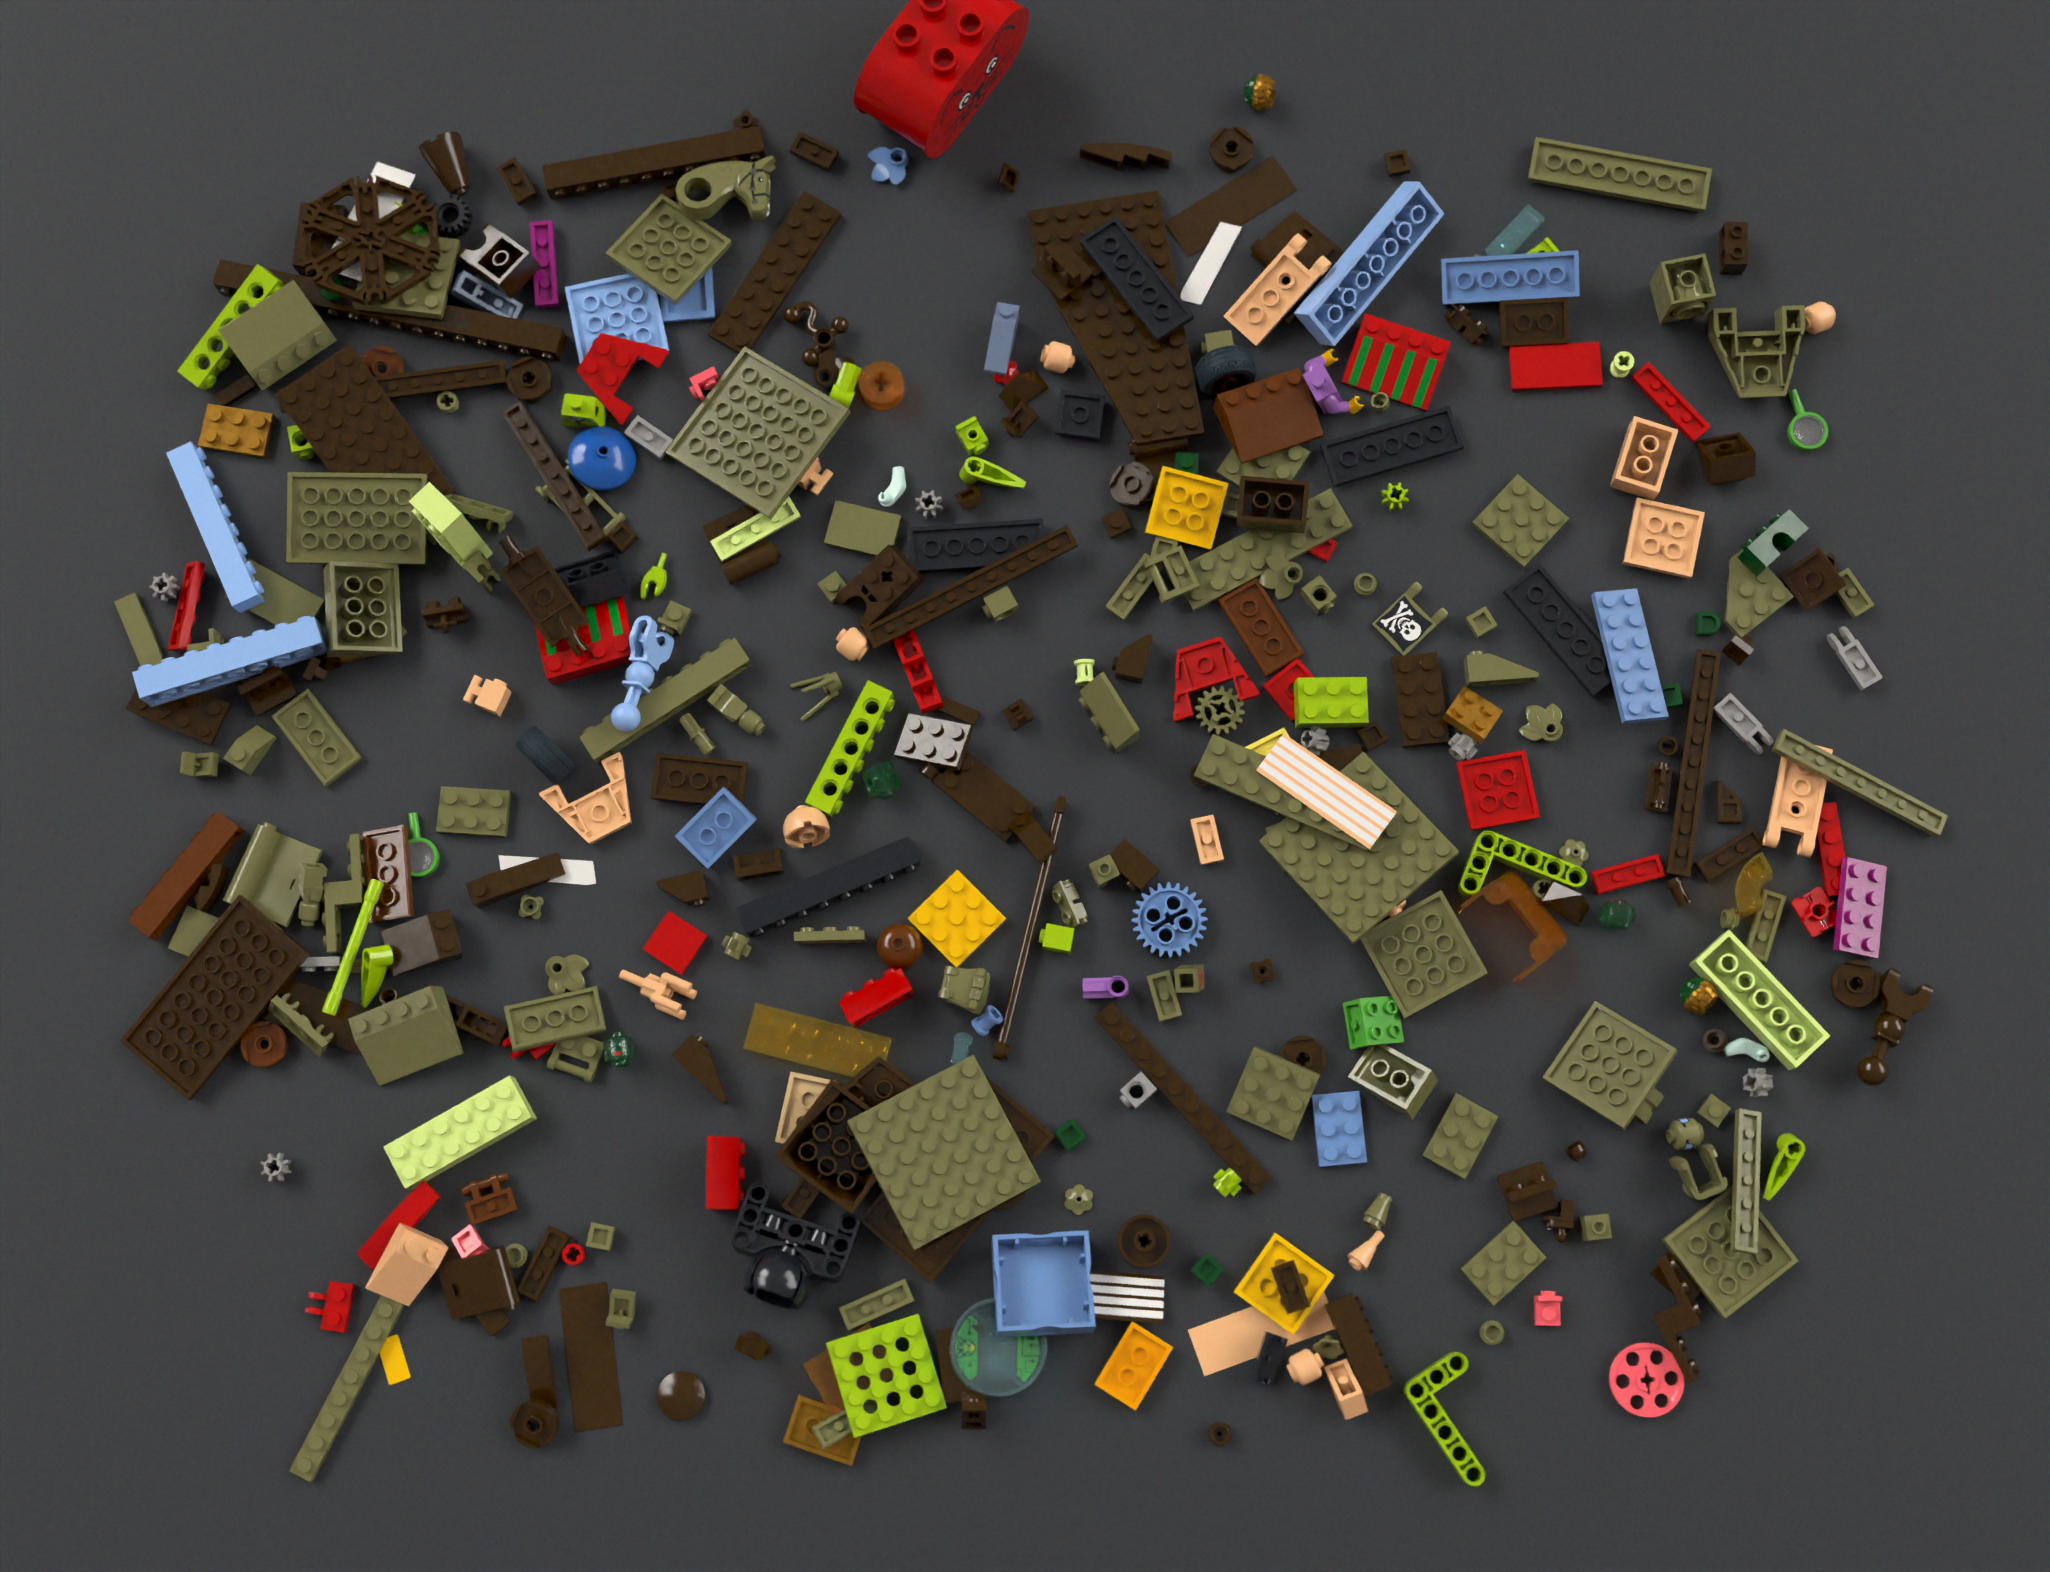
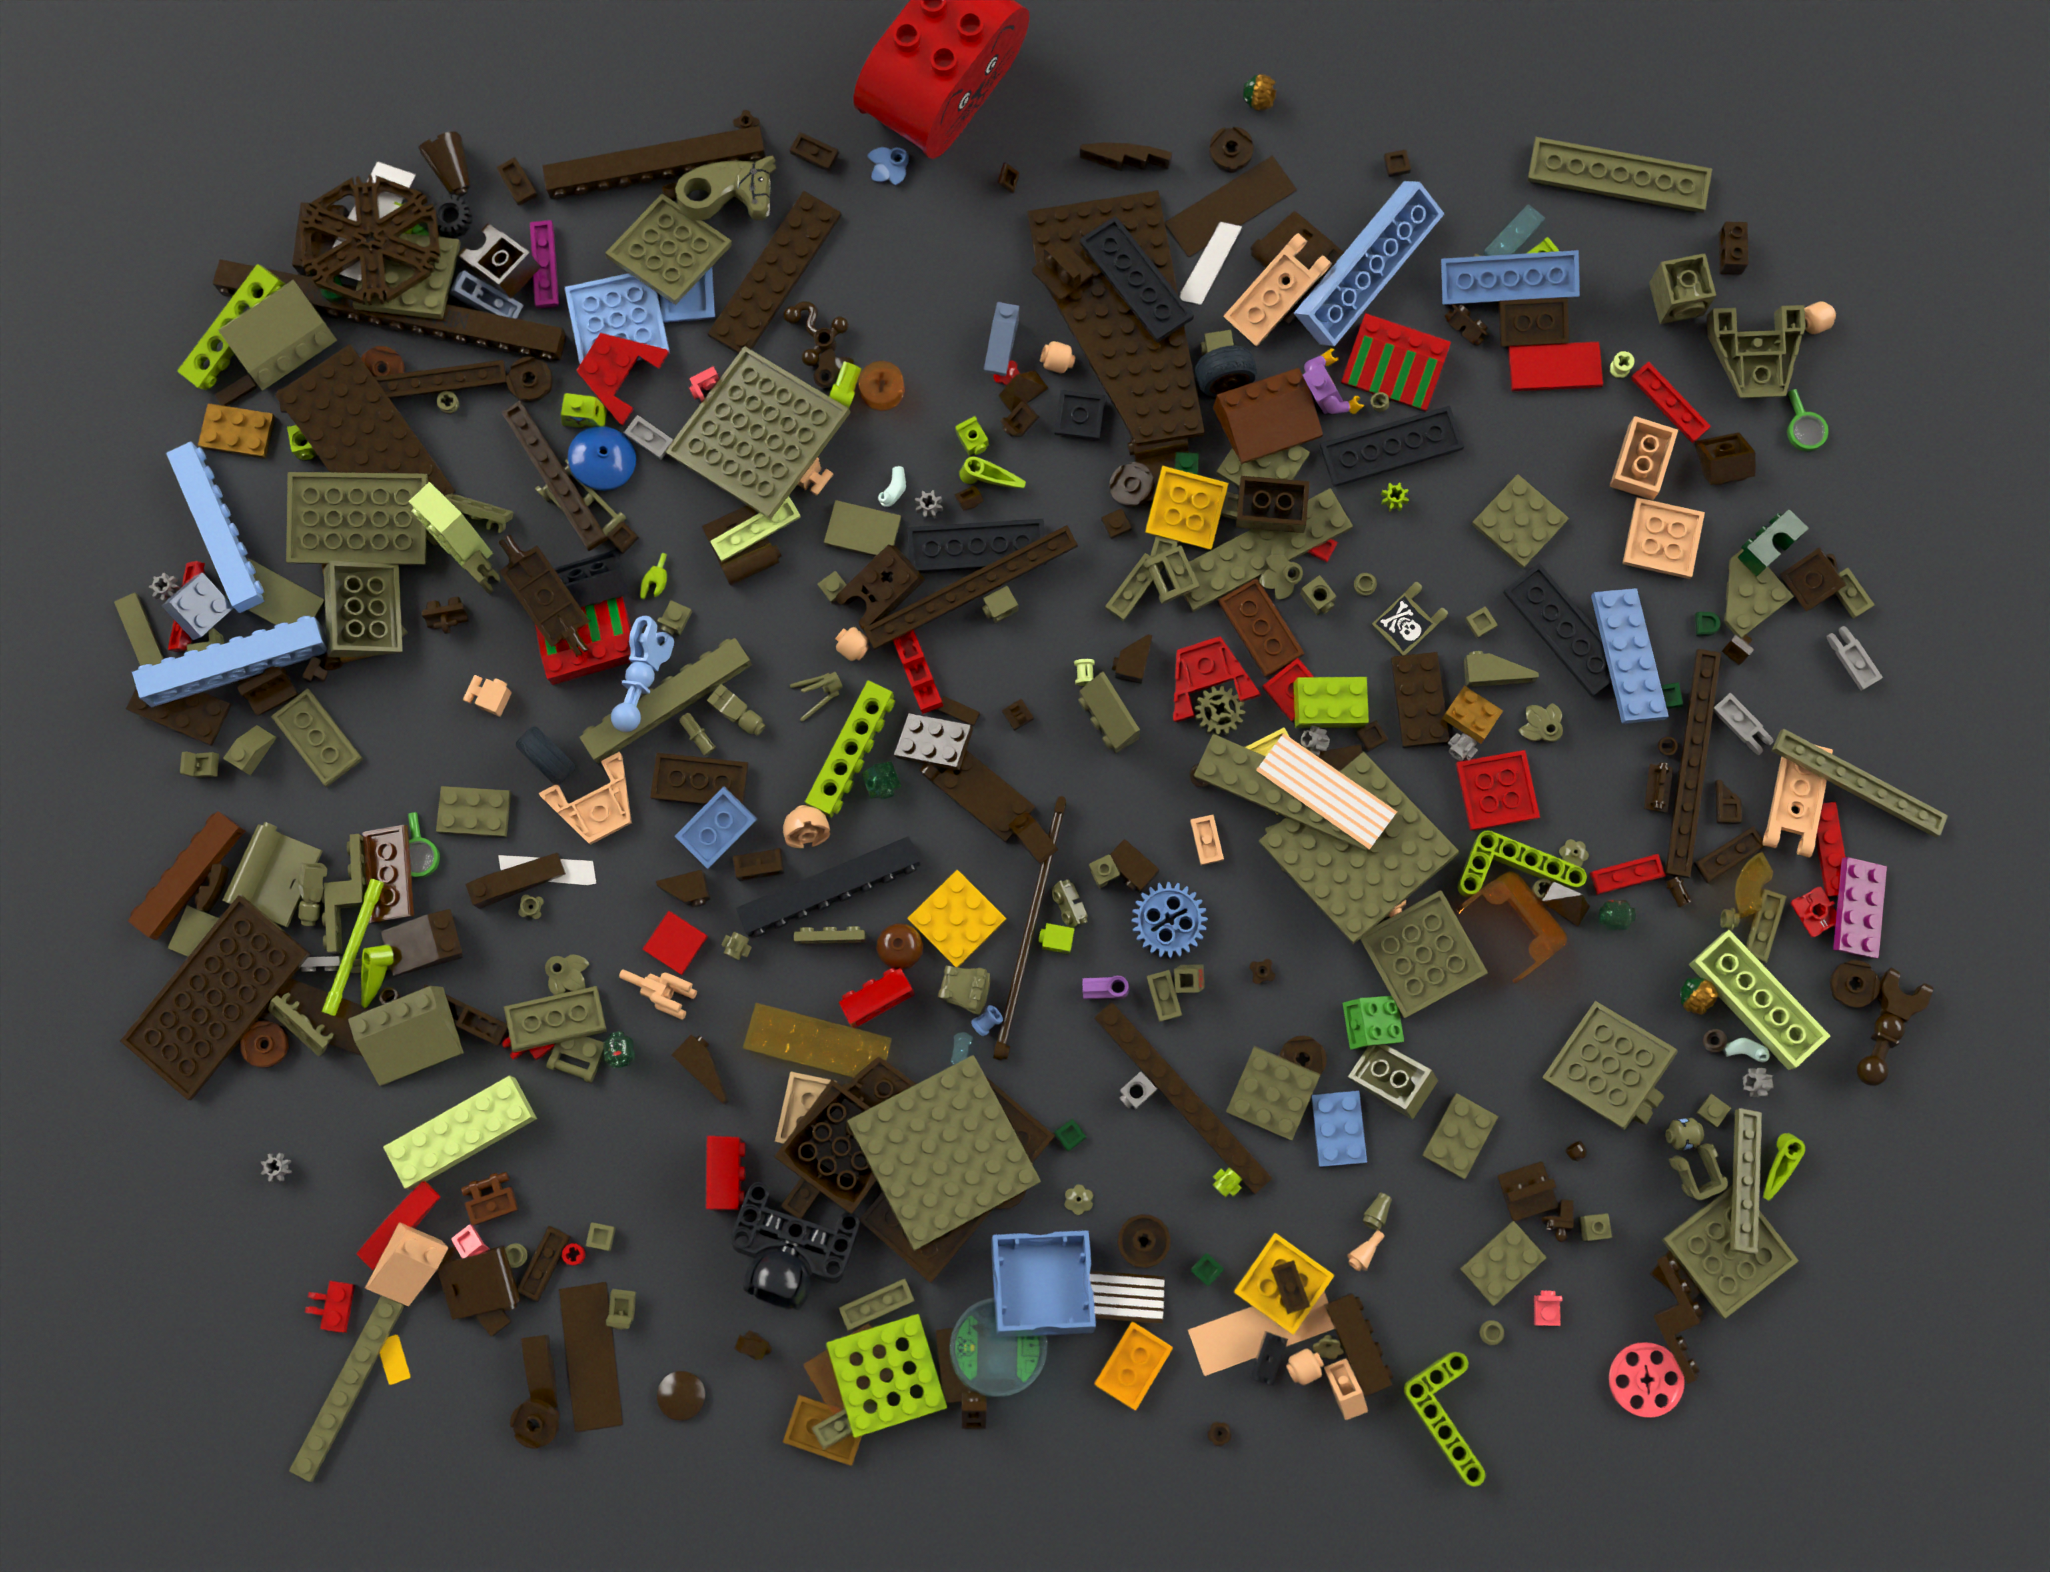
(197, 606): none -> brick

